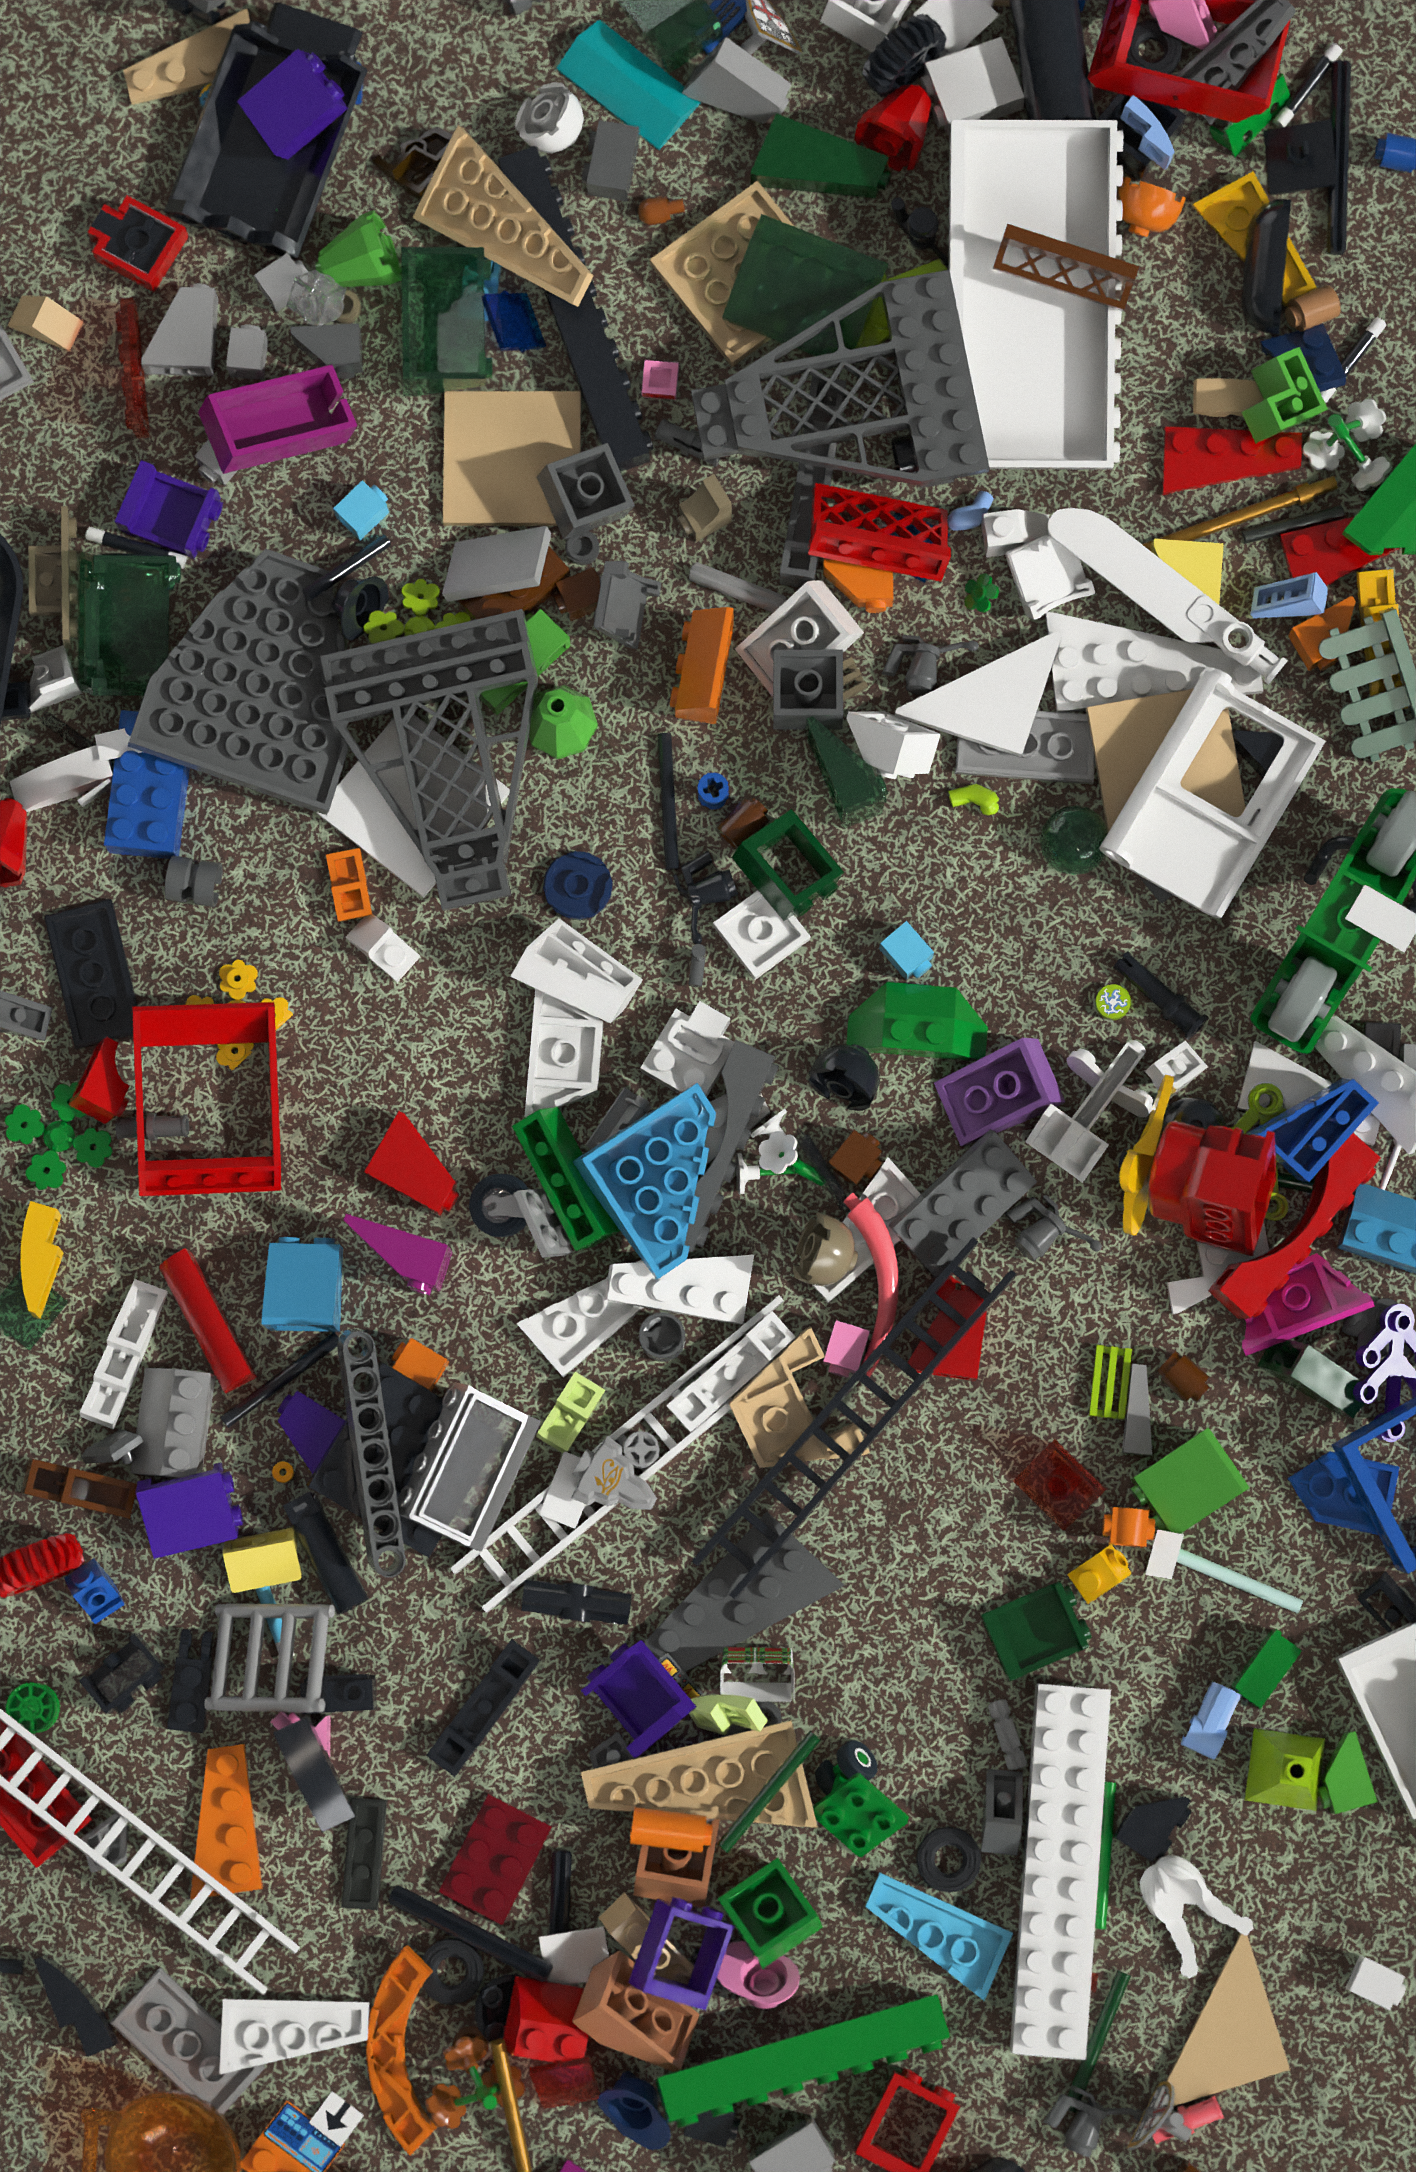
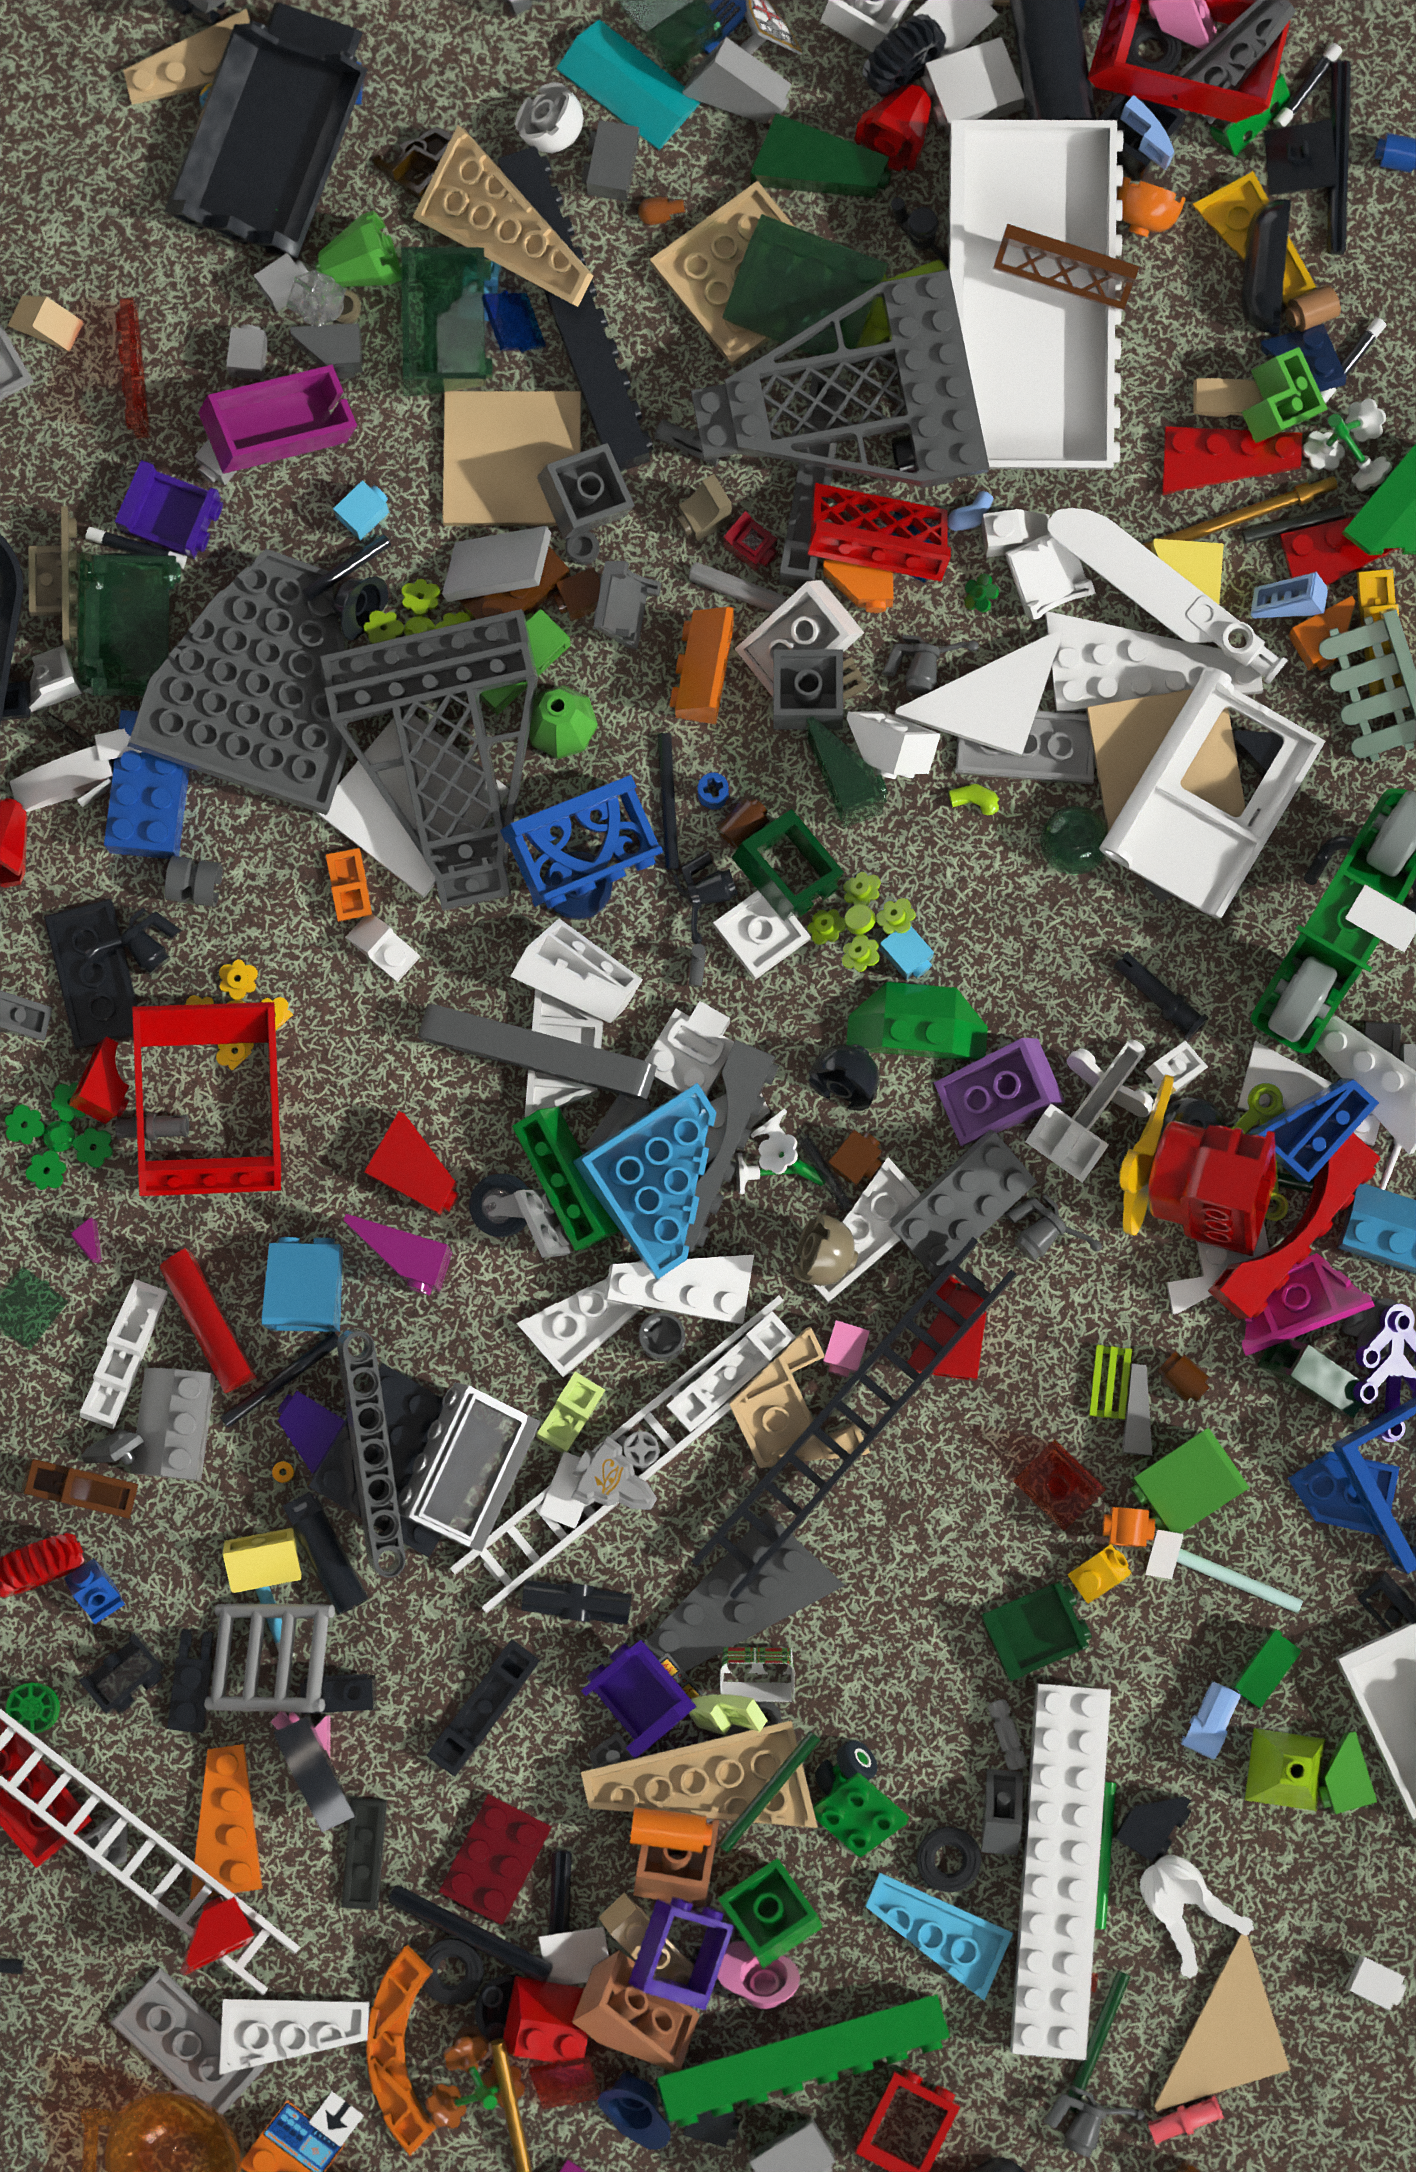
(39, 1256): yellow slope -> none
(75, 2005): black slope -> none
(88, 1239): none -> magenta slope
(136, 242): piece -> none
(146, 950): none -> black piece
(186, 335): light grey slope -> none
(189, 1511): dark purple panel -> none
(216, 1934): none -> red slope
(293, 103): dark purple brick -> none
(419, 1363): orange brick -> none
(537, 1052): none -> dark grey beam
(605, 801): none -> blue fence
(660, 379): bright pink plate -> none
(751, 542): none -> dark red window
(860, 920): none -> lime plant
(884, 1257): coral animal -> none
(1112, 1002): lime tile -> none
(1158, 2115): shield -> none

